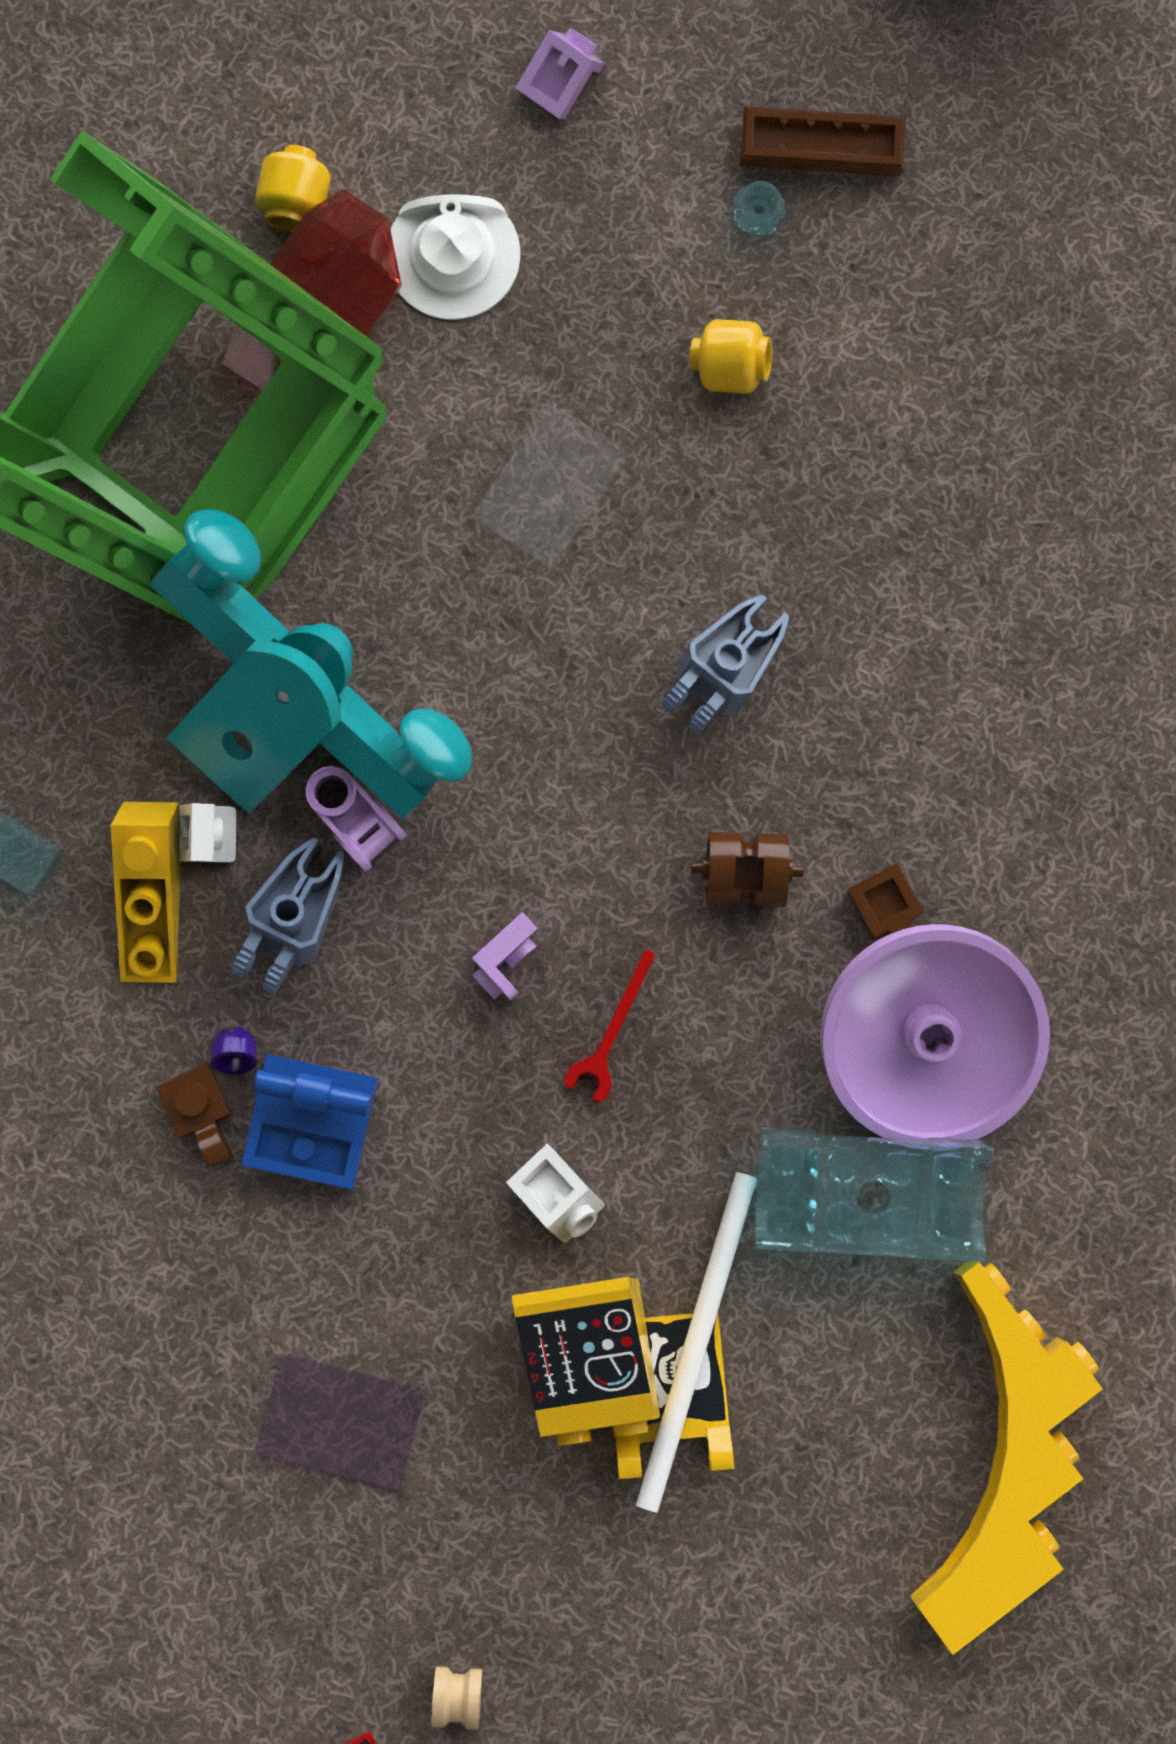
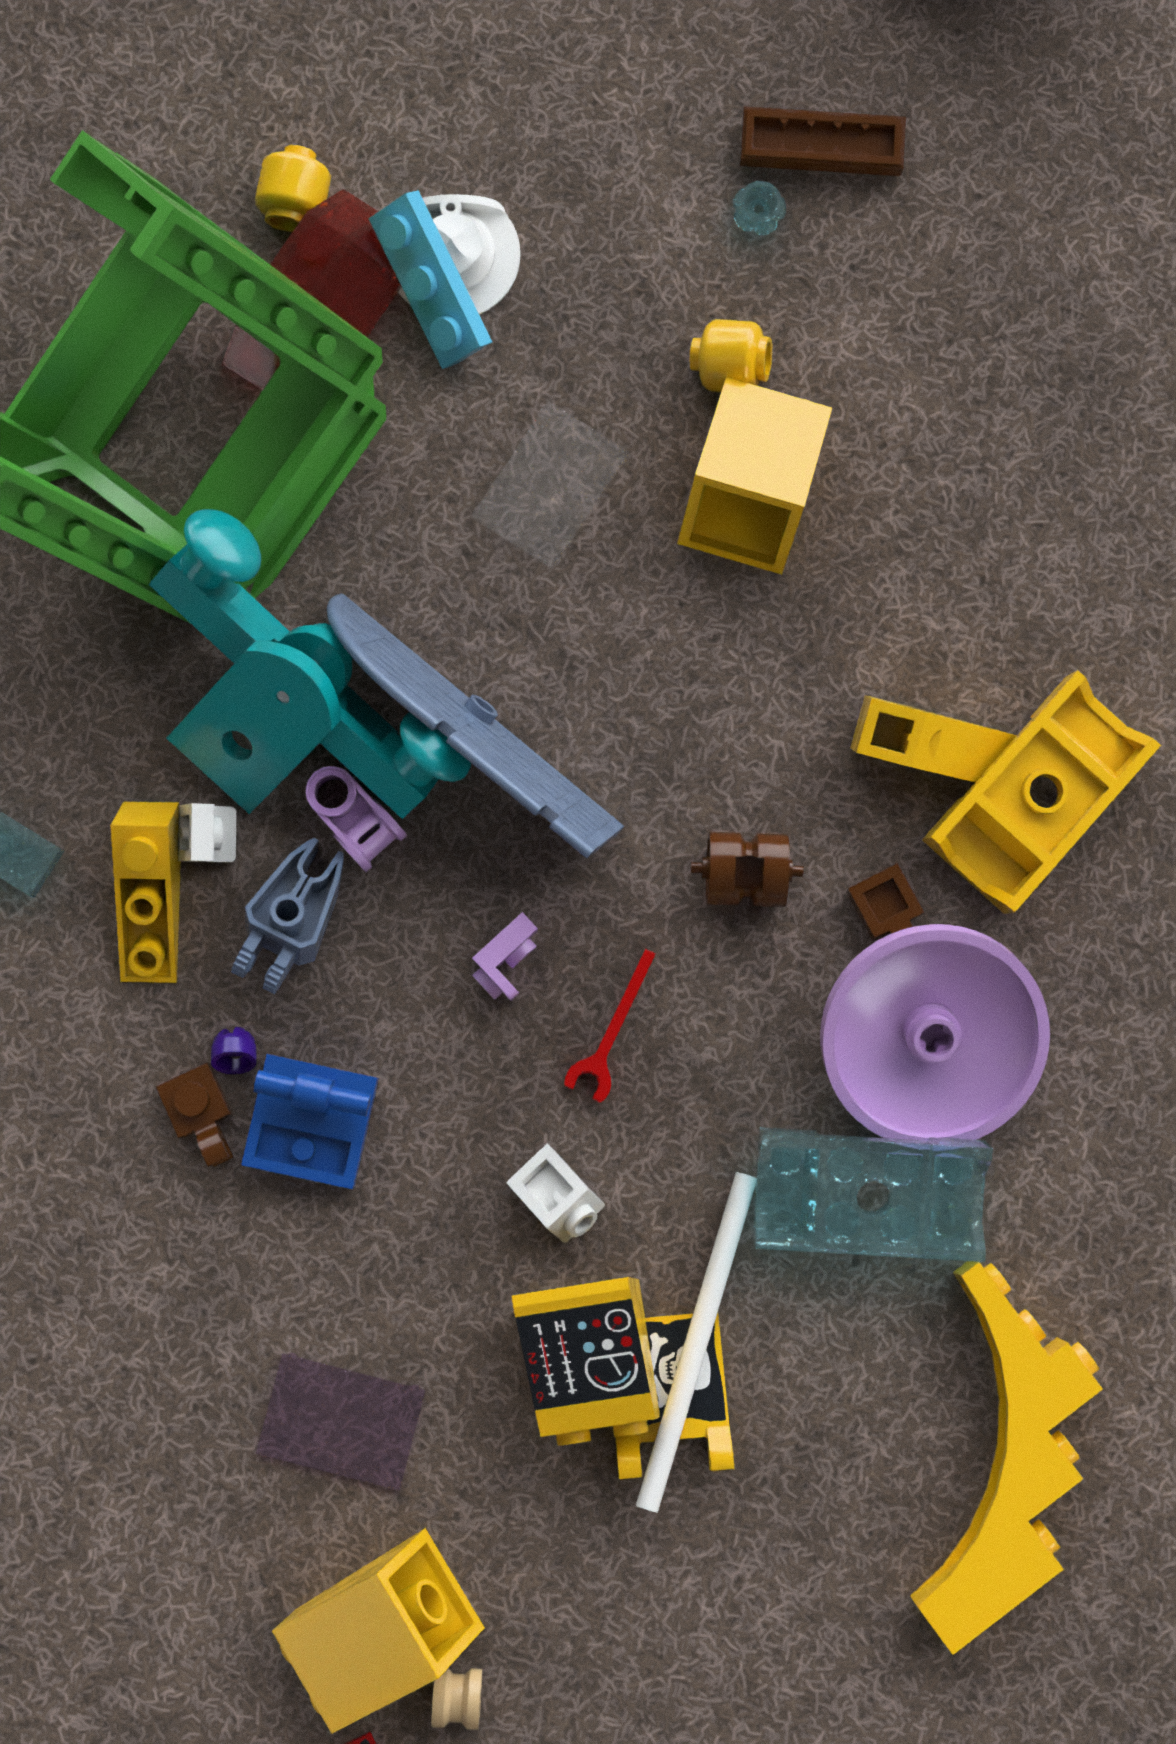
(379, 1632): none -> yellow slope
(430, 279): none -> medium azure plate
(471, 729): none -> sand blue door
(559, 71): lavender bracket -> none
(724, 665): sand blue hinge -> none
(754, 475): none -> yellow slope
(926, 740): none -> yellow slope
(996, 829): none -> yellow piece

